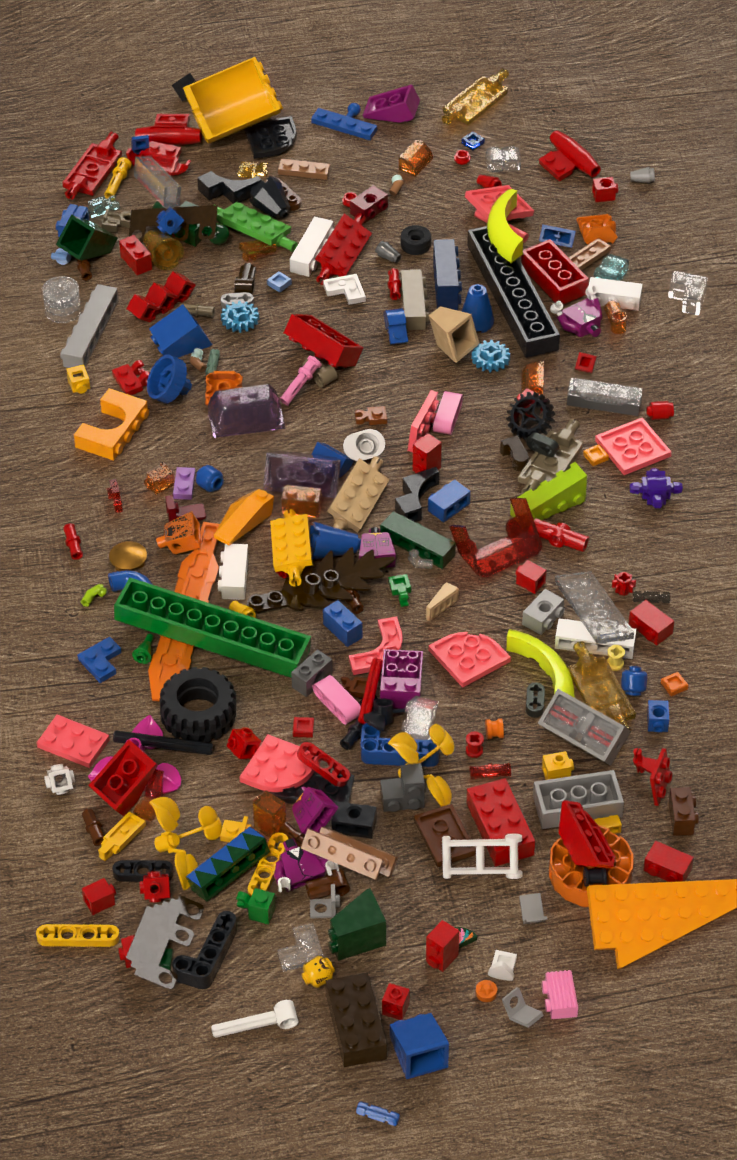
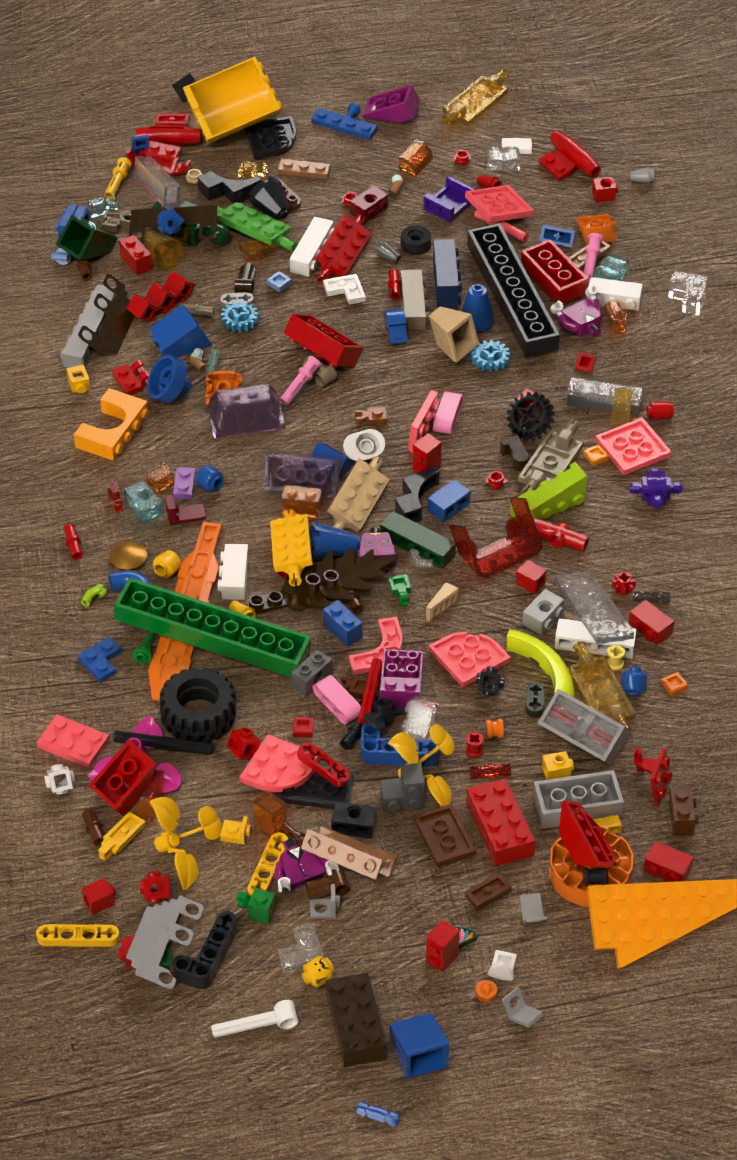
(61, 299): clear wheel -> none
(92, 167): red plate -> none
(115, 323): none -> dark brown piece
(127, 876): black beam -> none
(143, 501): none -> clear light blue brick
(166, 564): none -> yellow head
(181, 534): orange torso -> none
(192, 176): none -> tan plate
(228, 864): dark green brick -> none
(244, 516): light orange wedge -> none
(313, 809): magenta torso -> none
(357, 927): dark green slope -> none
(395, 1001): red brick -> none
(449, 201): none -> dark purple panel
(472, 140): clear blue tile -> none
(487, 687): none -> black brick
(488, 891): none -> reddish brown plate
(496, 479): none -> red plate
(506, 241): neon yellow brick -> none
(510, 840): white piece -> none
(523, 144): none -> white piece
(533, 377): clear orange brick -> none
(542, 444): pearl dark grey beam -> none
(560, 994): bright pink brick -> none
(592, 251): none -> bright pink pin
(621, 406): none -> clear yellow slope
(658, 716): blue brick -> none

